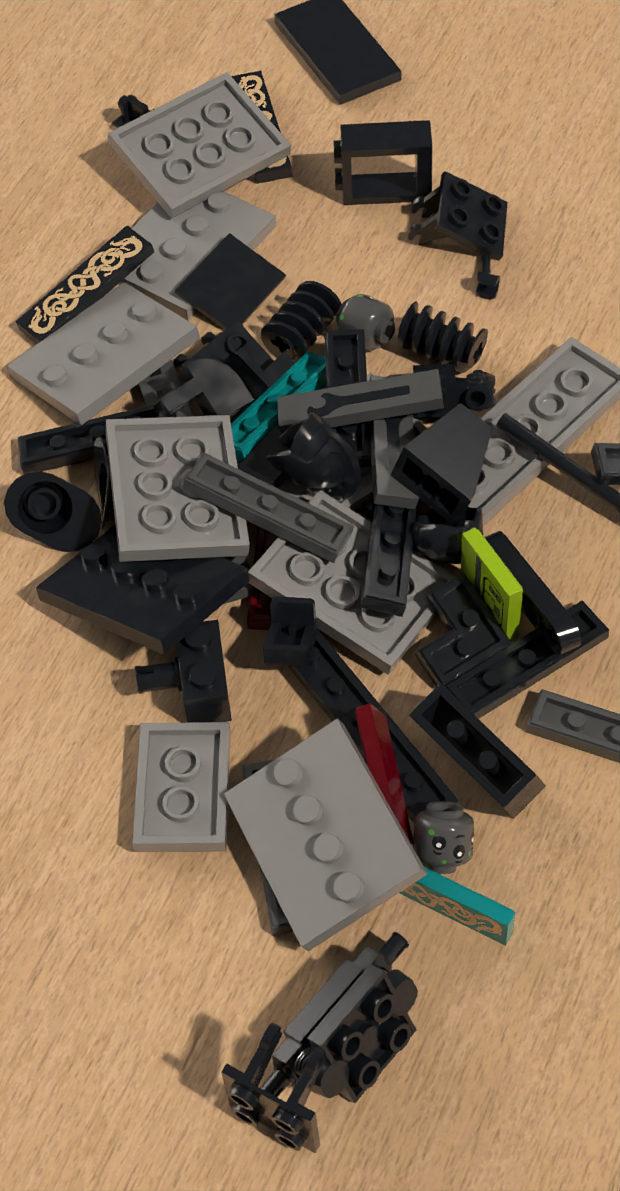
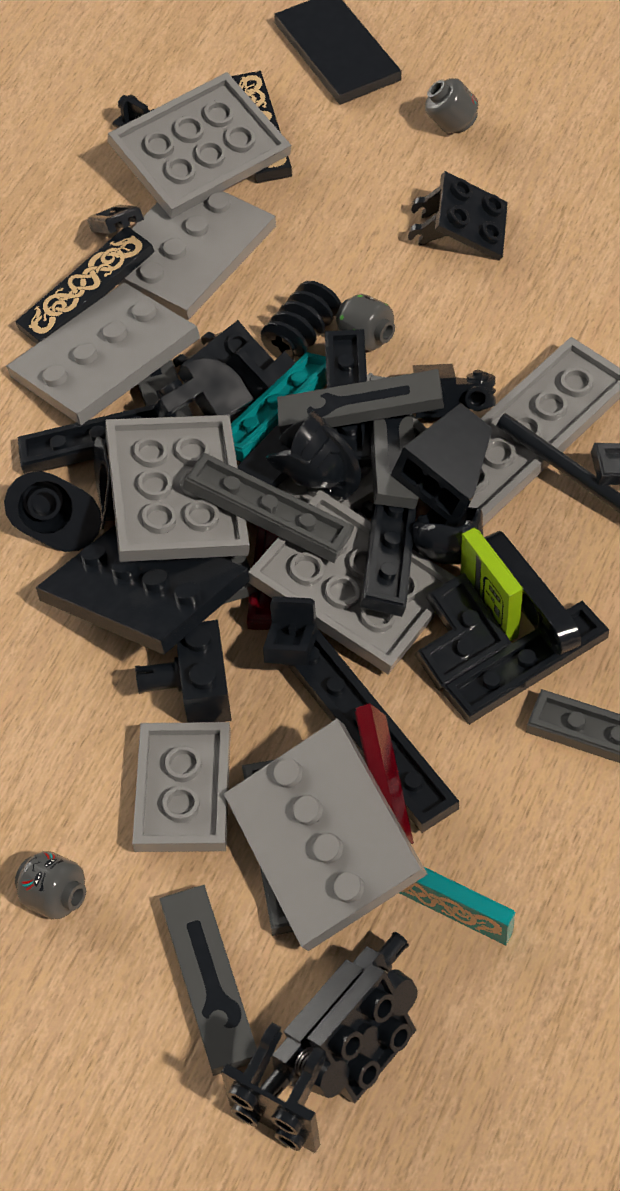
(50, 885): none -> dark grey head
(113, 217): none -> black tile
(209, 979): none -> dark grey tile
(230, 283): black piece -> none
(384, 140): black window -> none
(441, 340): black piece -> none
(443, 836): dark grey head -> none
(451, 105): none -> dark grey head
(477, 750): black brick -> none
(487, 283): black hand -> none

